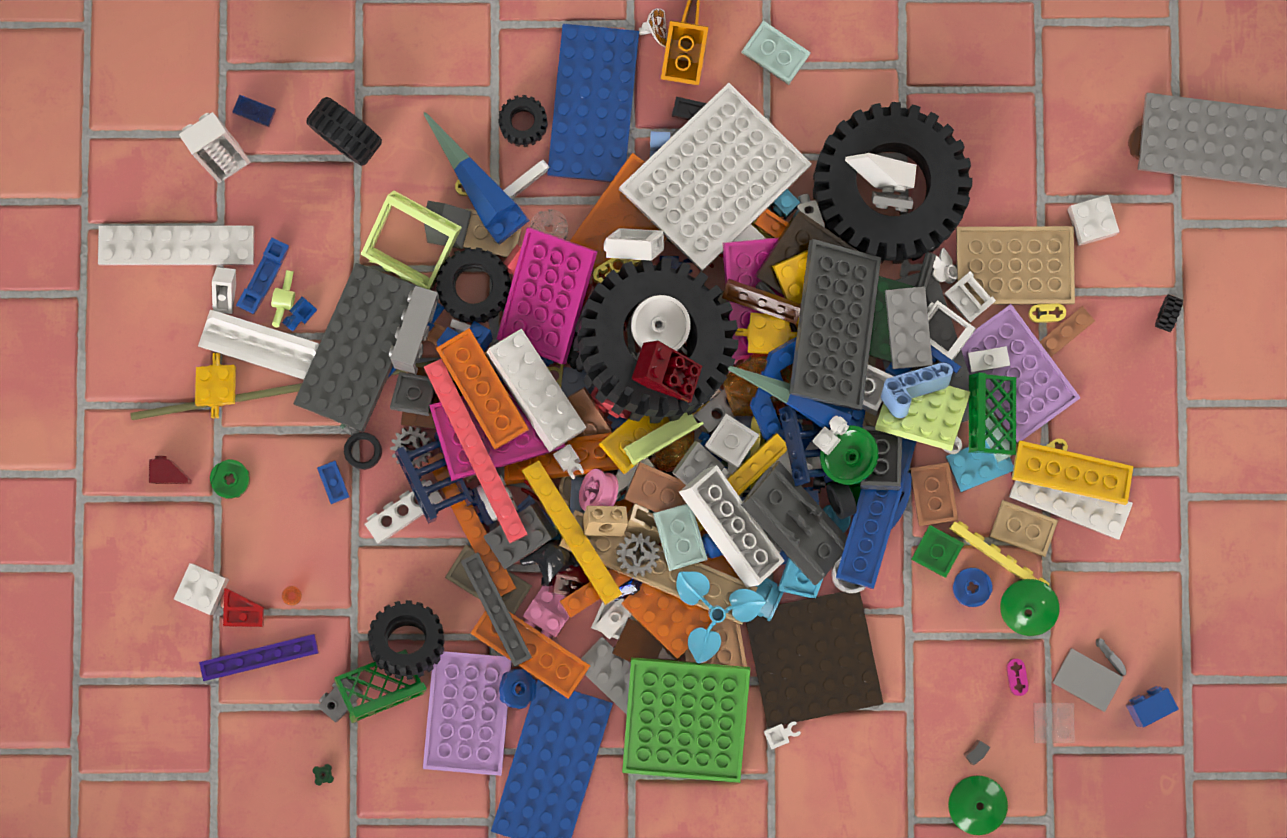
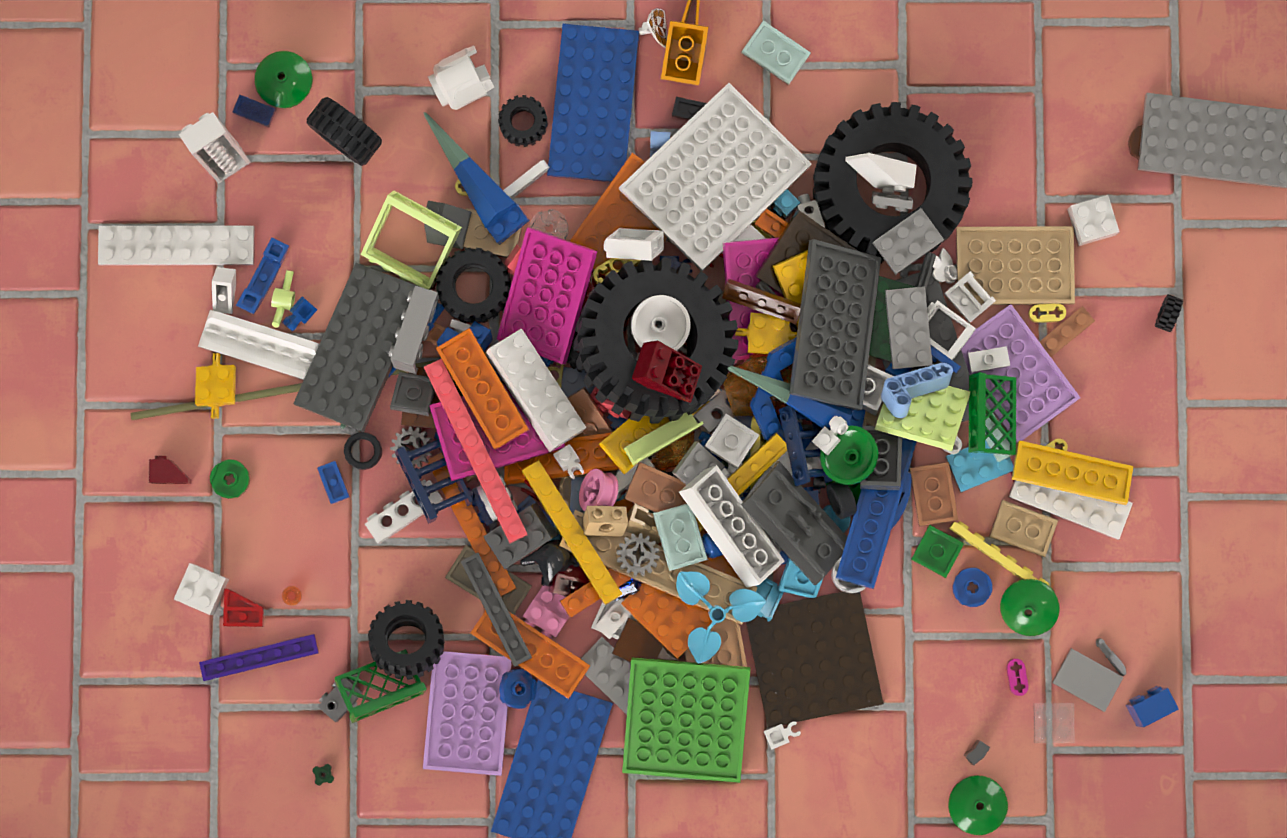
(291, 89): none -> green dish
(458, 80): none -> white piece
(908, 241): none -> light grey plate

